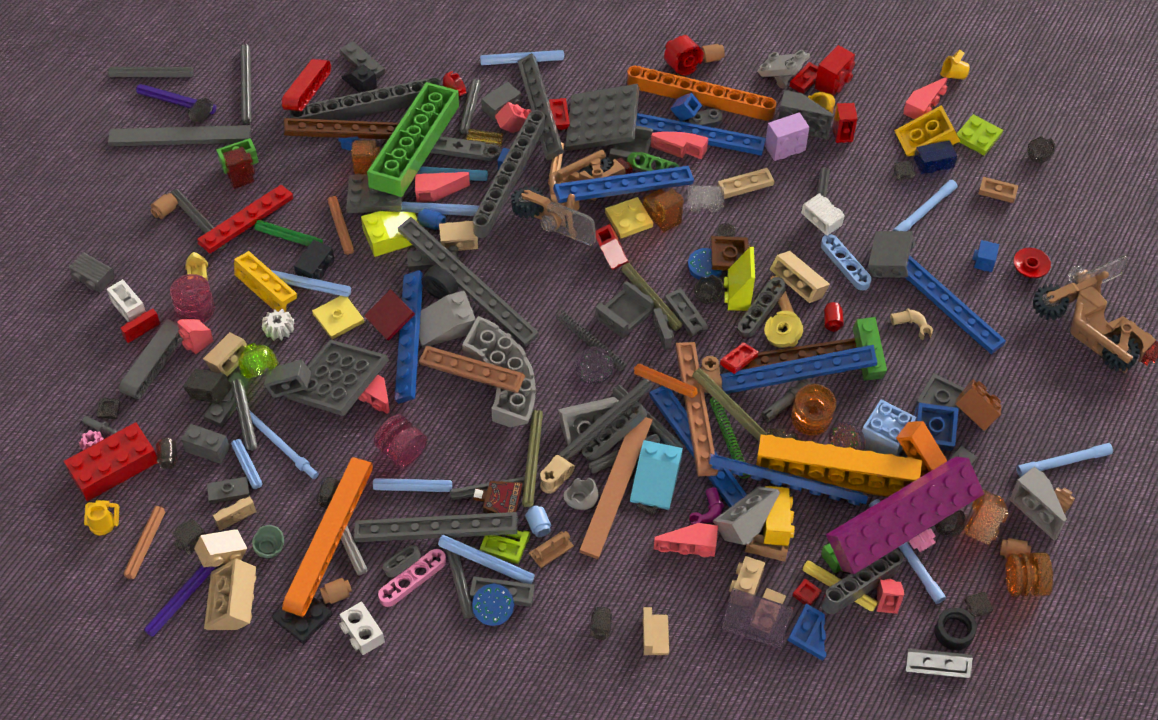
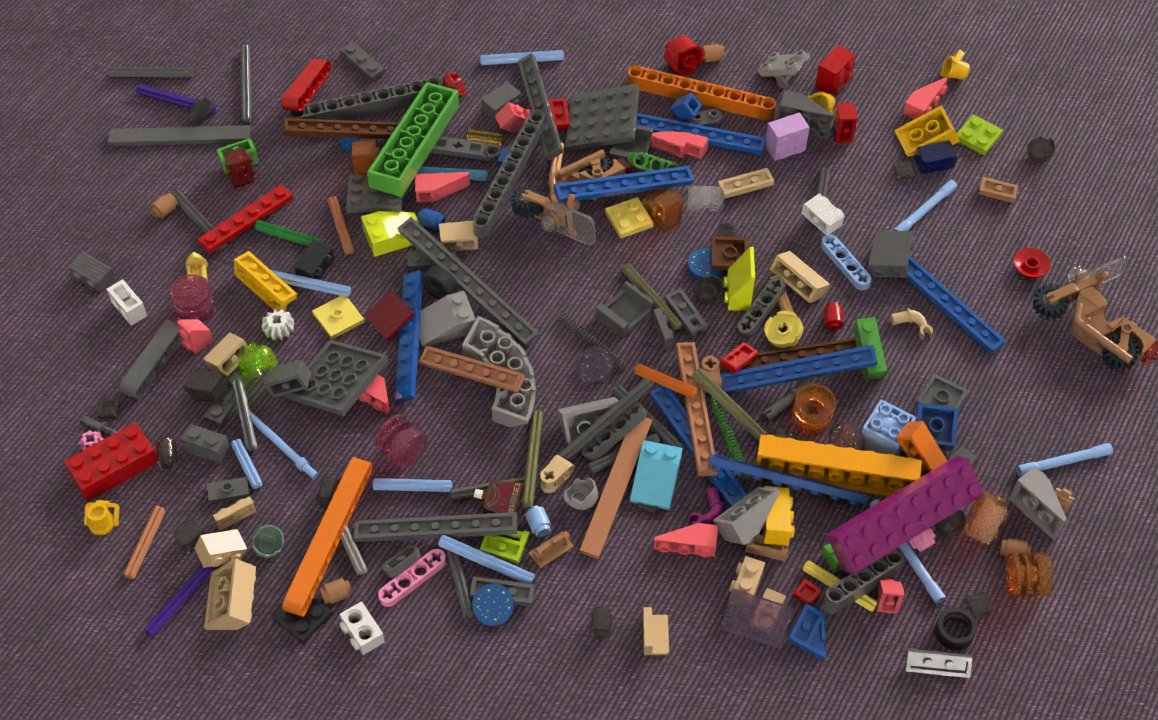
(140, 325): red plate -> none
(361, 78): black slope -> none
(445, 209): light blue axle -> none
(470, 106): dark grey axle -> none
(611, 247): slope -> none
(804, 78): red plate -> none
(979, 404): dark orange slope -> none
(985, 256): blue brick -> none

